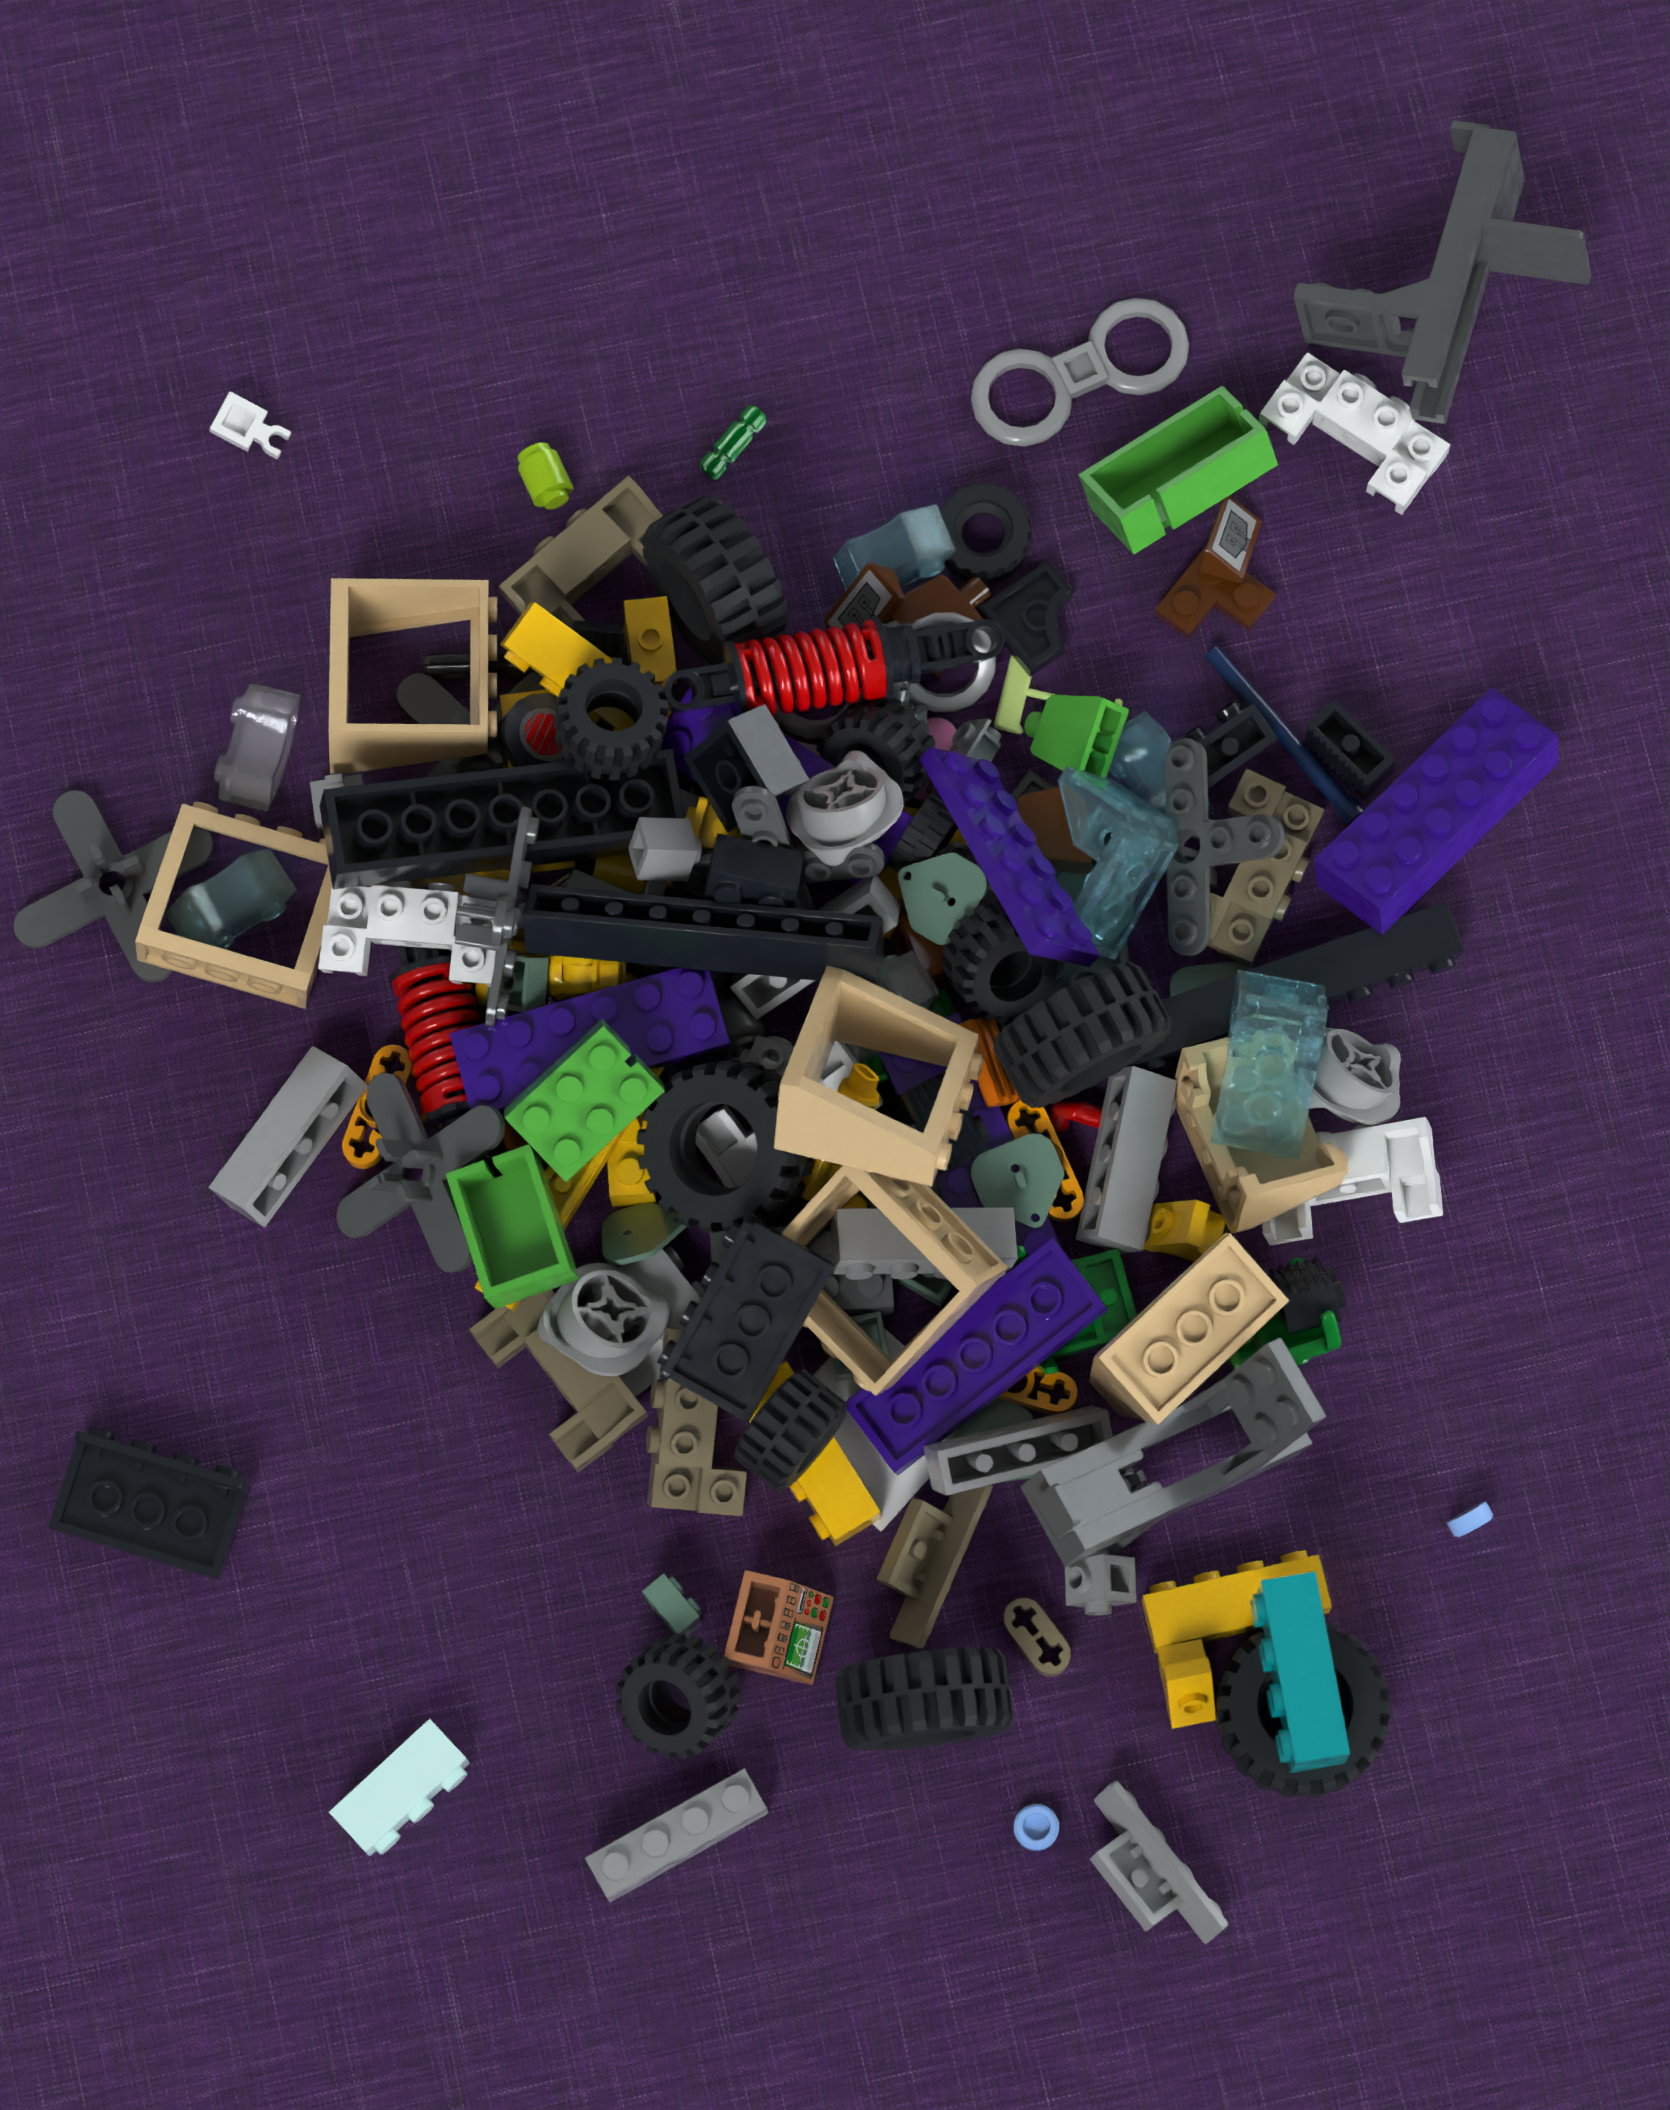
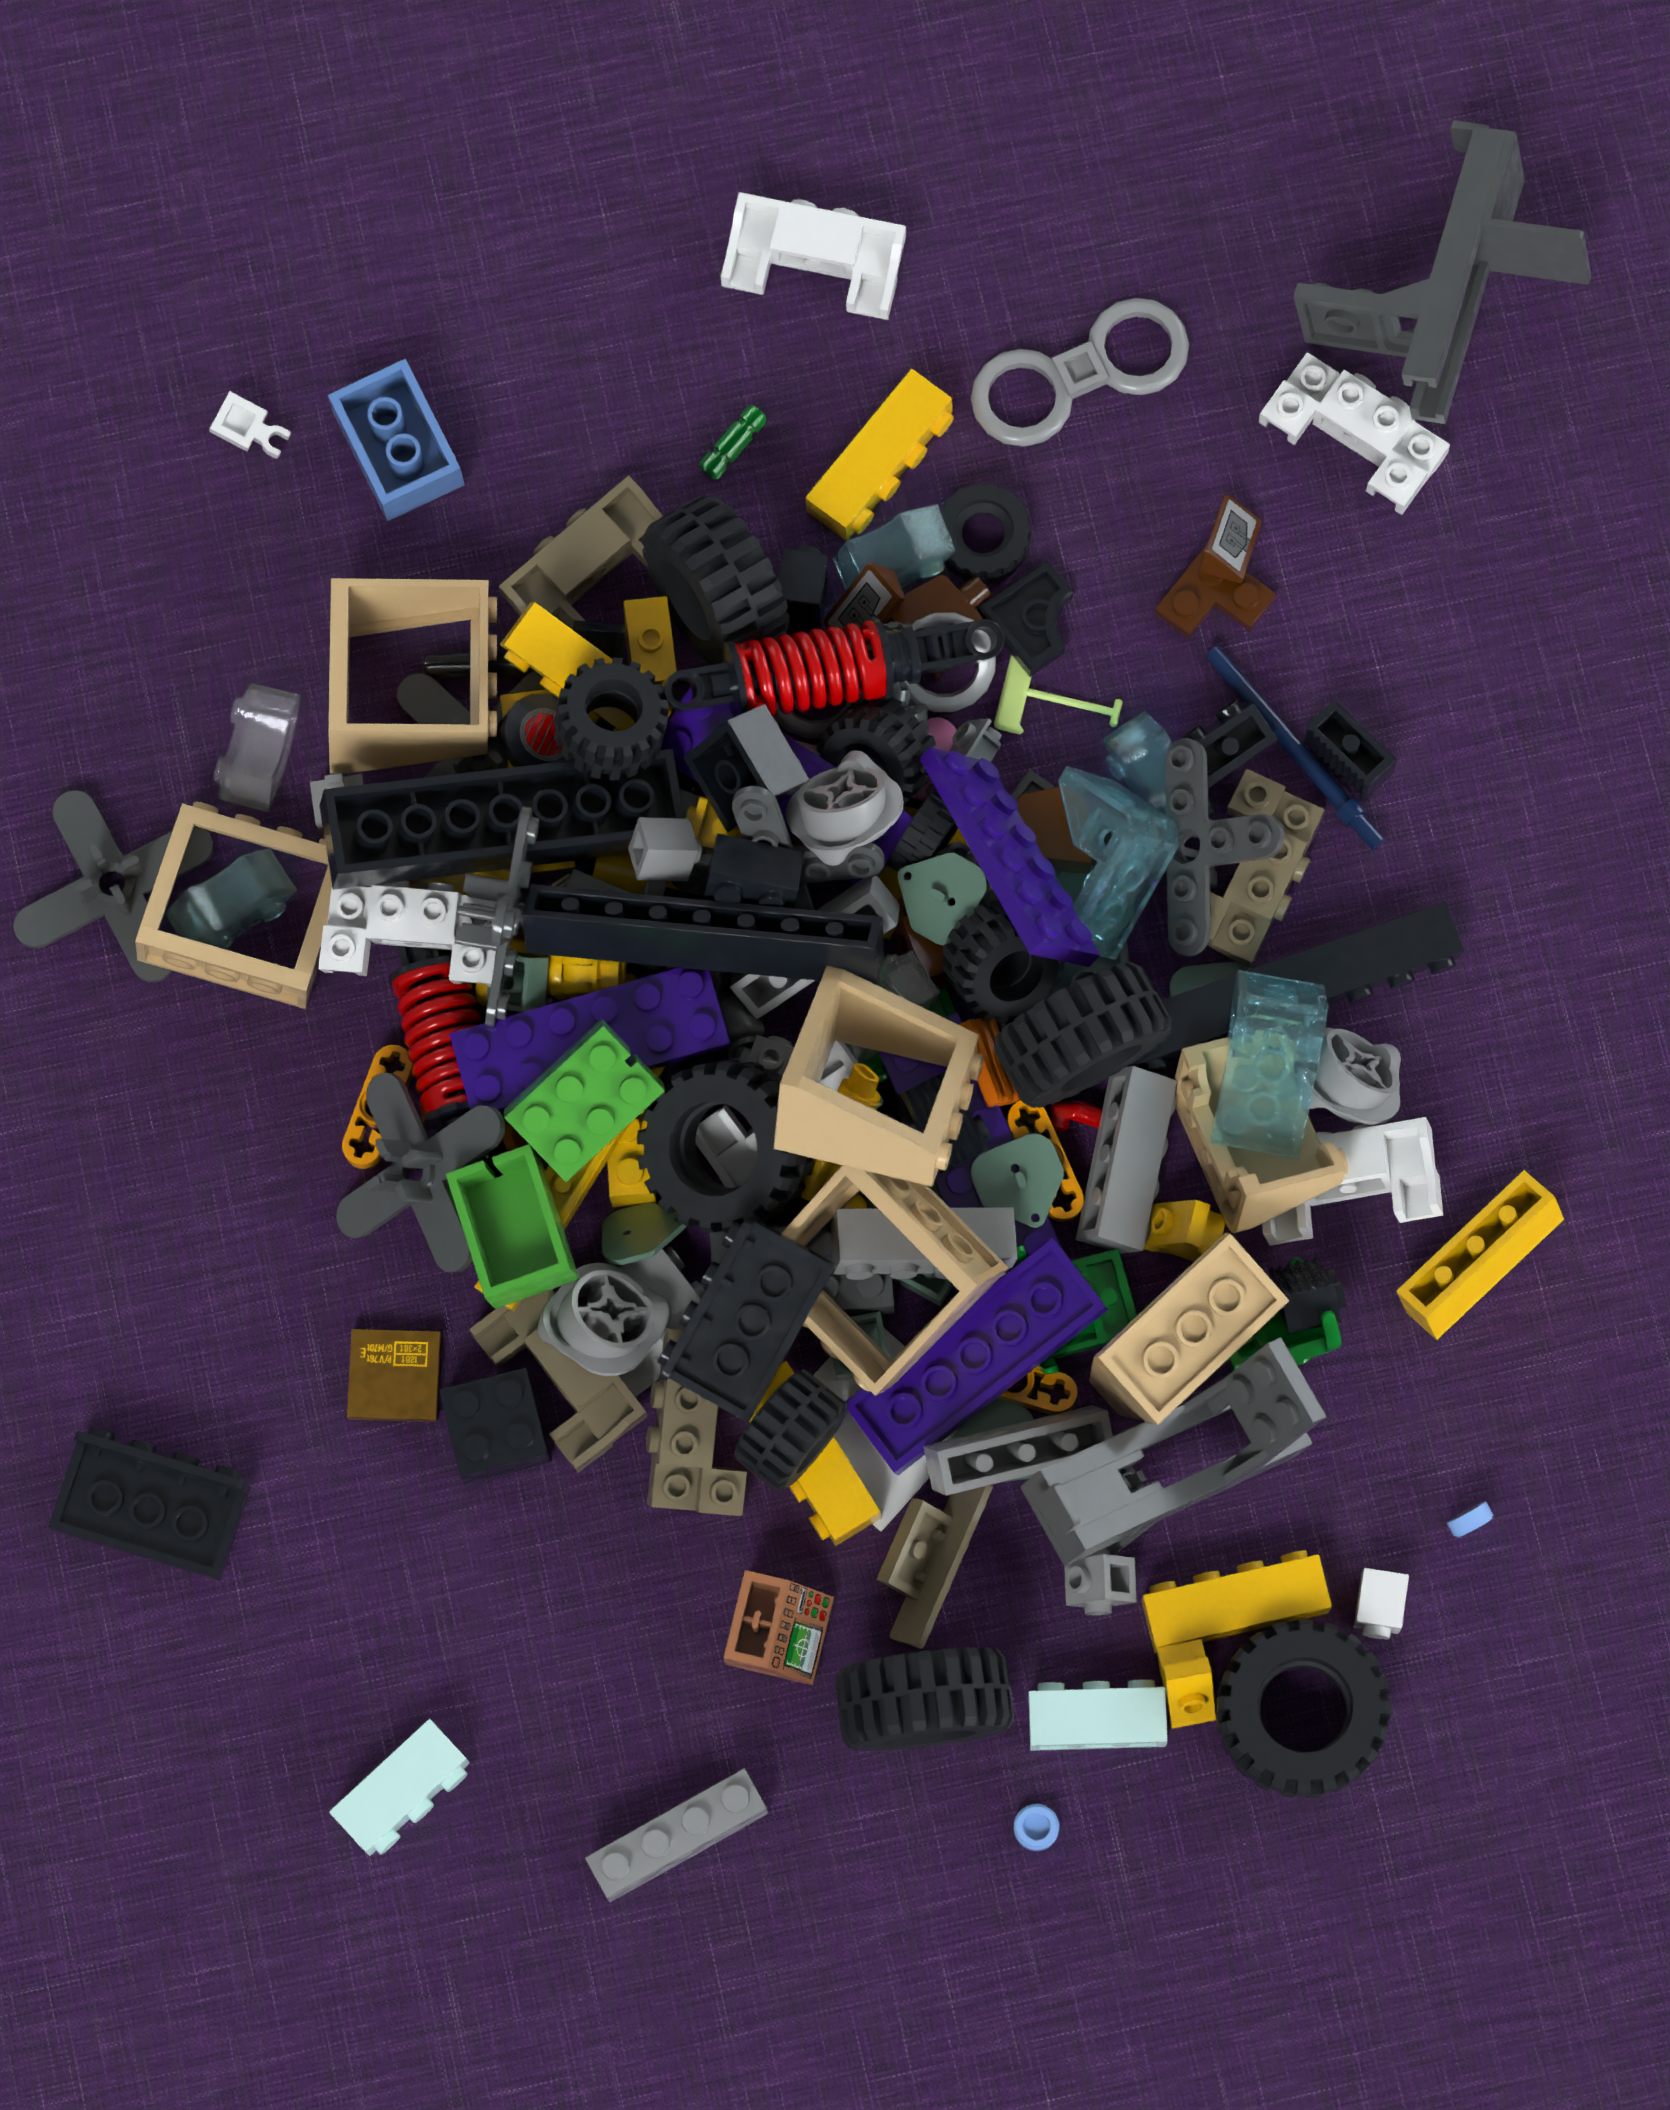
(288, 1136): light grey brick -> none
(394, 1375): none -> pearl gold tile
(396, 440): none -> medium blue brick
(494, 1426): none -> black brick
(544, 476): lime brick -> none
(654, 1713): black tyre -> none
(667, 1601): sand green piece -> none
(804, 585): none -> black brick
(817, 242): none -> white bracket
(880, 455): none -> yellow brick
(1028, 1643): dark tan beam -> none
(1077, 732): bright green torso -> none
(1097, 1716): none -> light aqua brick
(1148, 1872): light grey bracket -> none
(1178, 469): bright green piece -> none
(1302, 1672): teal piece -> none
(1381, 1603): none -> white brick
(1436, 810): dark purple brick -> none
(1480, 1254): none -> yellow brick

